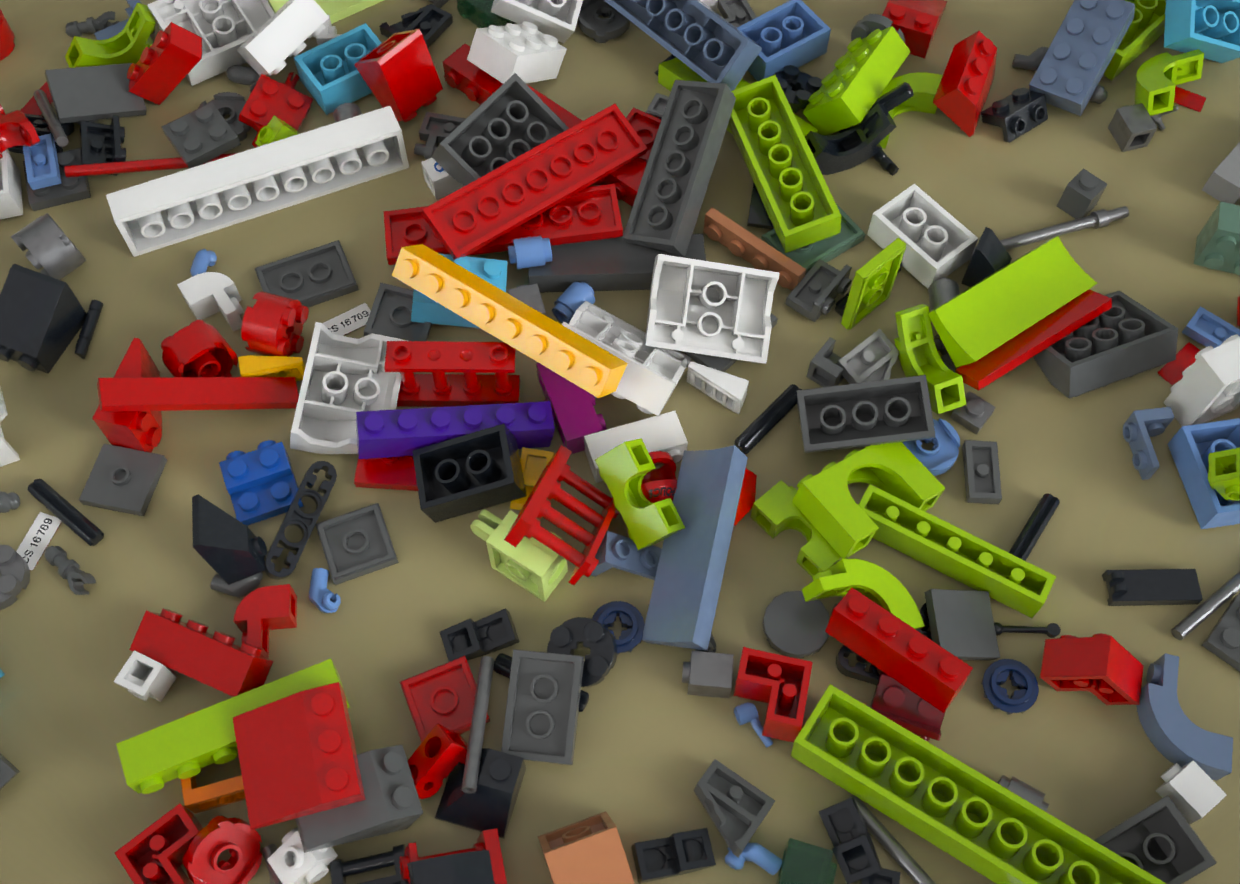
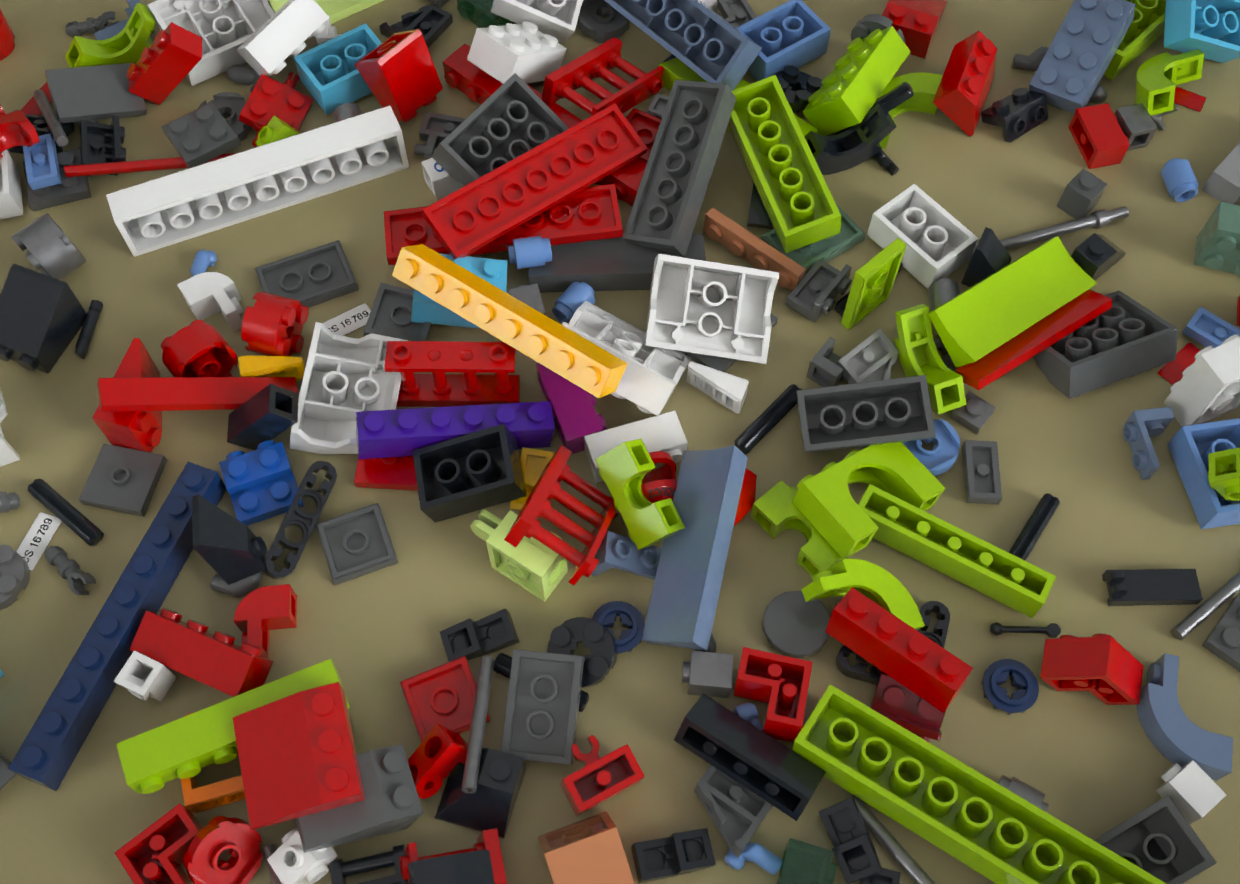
(105, 649): none -> dark blue brick
(263, 417): none -> black brick
(319, 593): medium blue arm -> none
(597, 64): none -> red fence
(600, 777): none -> red brick
(749, 756): none -> black brick
(963, 623): dark grey tile -> none
(1097, 255): none -> black slope
(1098, 136): none -> red brick
(1180, 179): none -> medium blue brick

